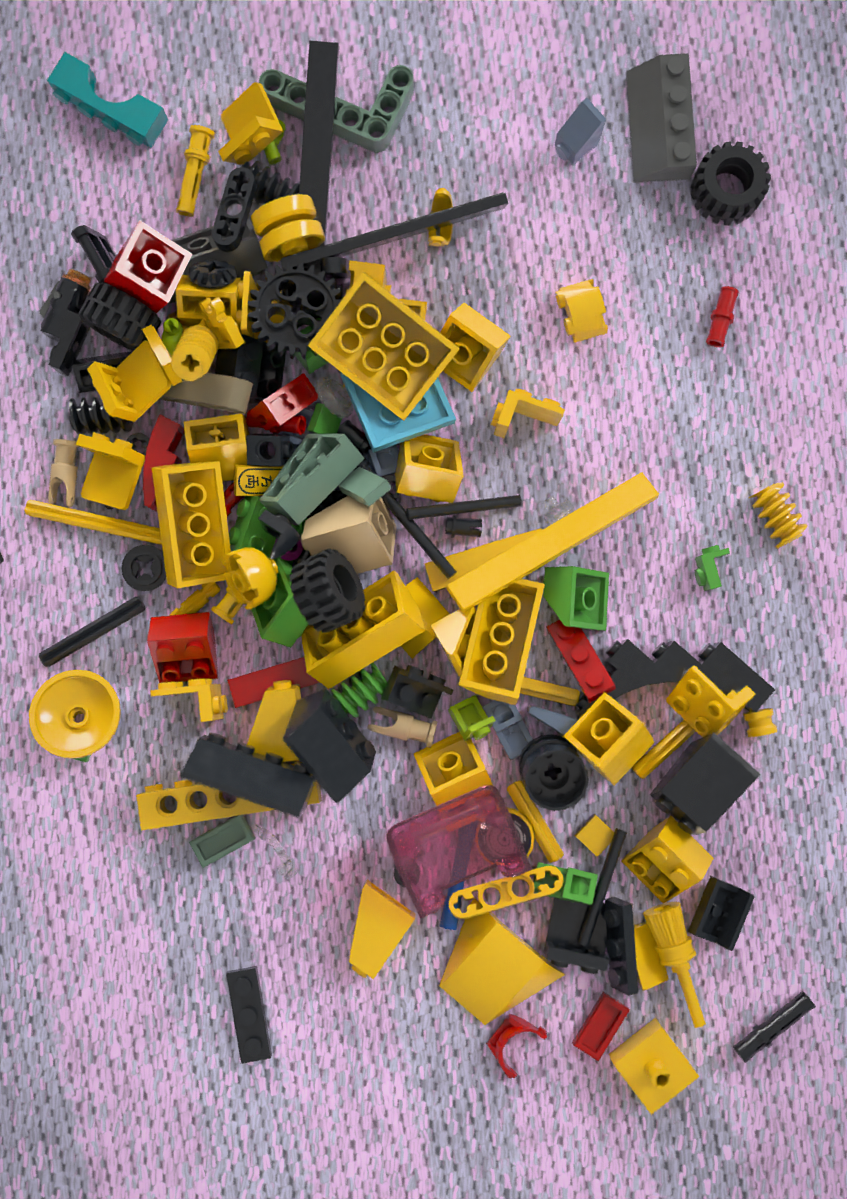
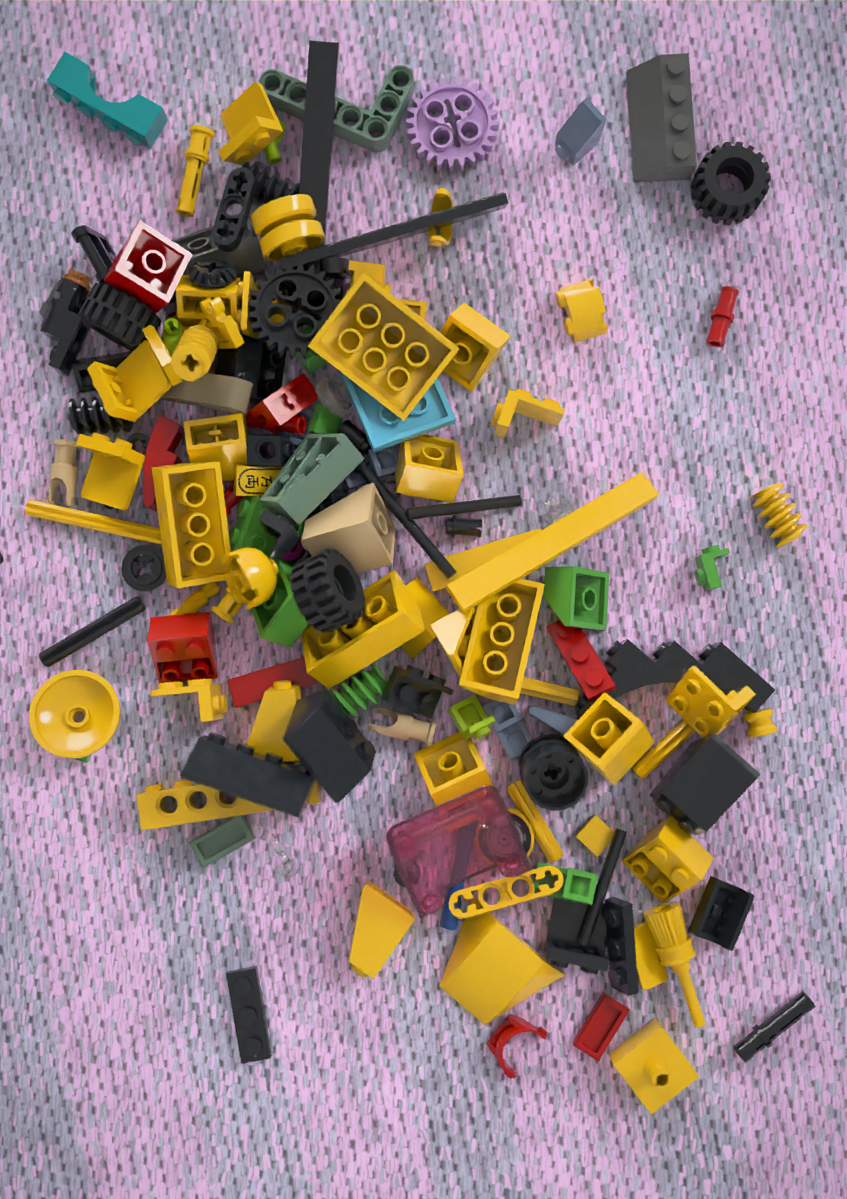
(364, 486): sand green tile -> none
(477, 119): none -> lavender gear

